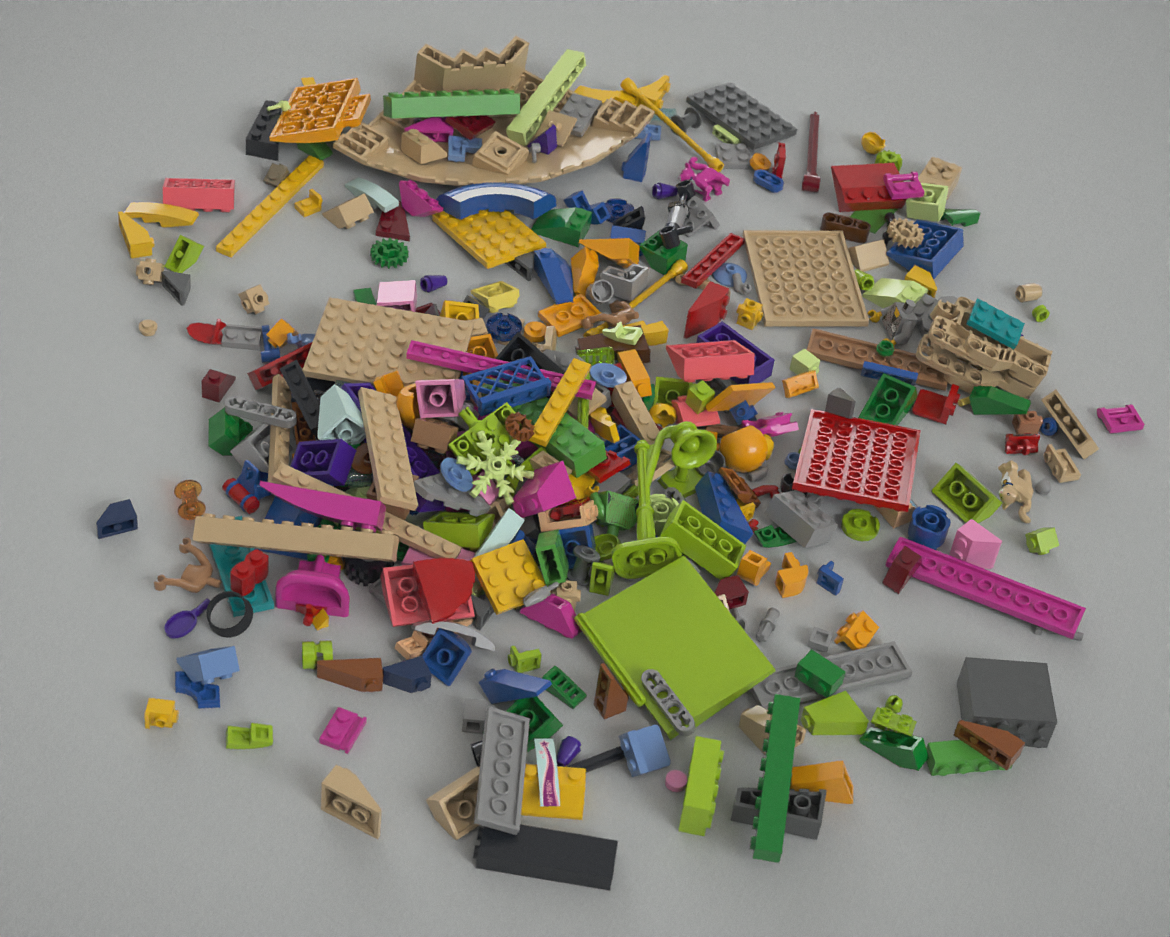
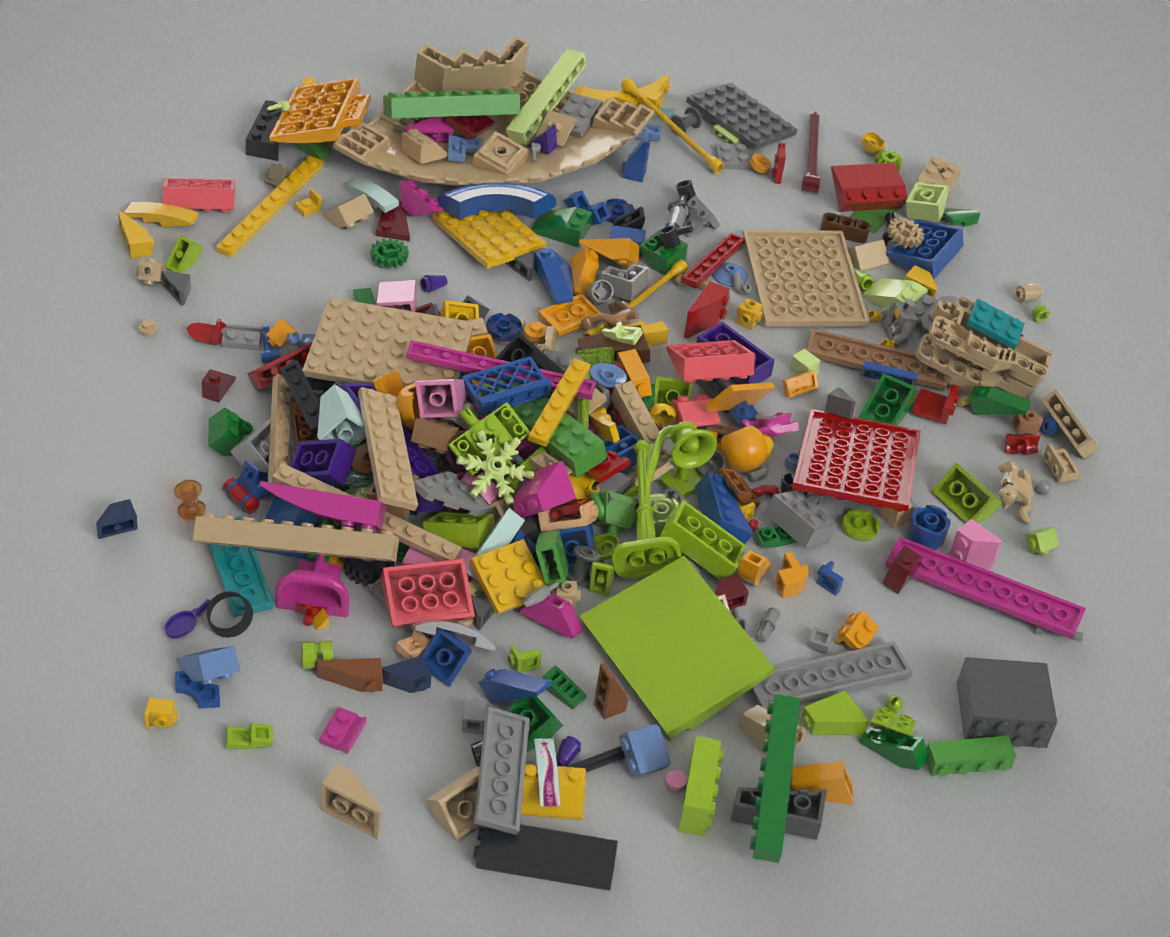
(194, 576): medium nougat piece -> none
(249, 572): red brick -> none
(254, 299): tan brick -> none
(282, 417): light grey beam -> none
(444, 585): red brick -> none
(456, 475): medium blue dish -> none
(497, 296): light yellow slope -> none
(512, 427): dark orange gear -> none
(610, 660): lime axle -> none
(663, 190): dark purple cone -> none
(669, 701): light grey beam -> none
(699, 396): lime brick -> none
(704, 181): dark pink animal -> none
(768, 180): blue plate -> none
(819, 673): green brick -> none
(885, 348): green plate -> none
(903, 189): dark pink plate -> none
(991, 742): dark orange slope -> none
(1121, 419): dark pink plate -> none

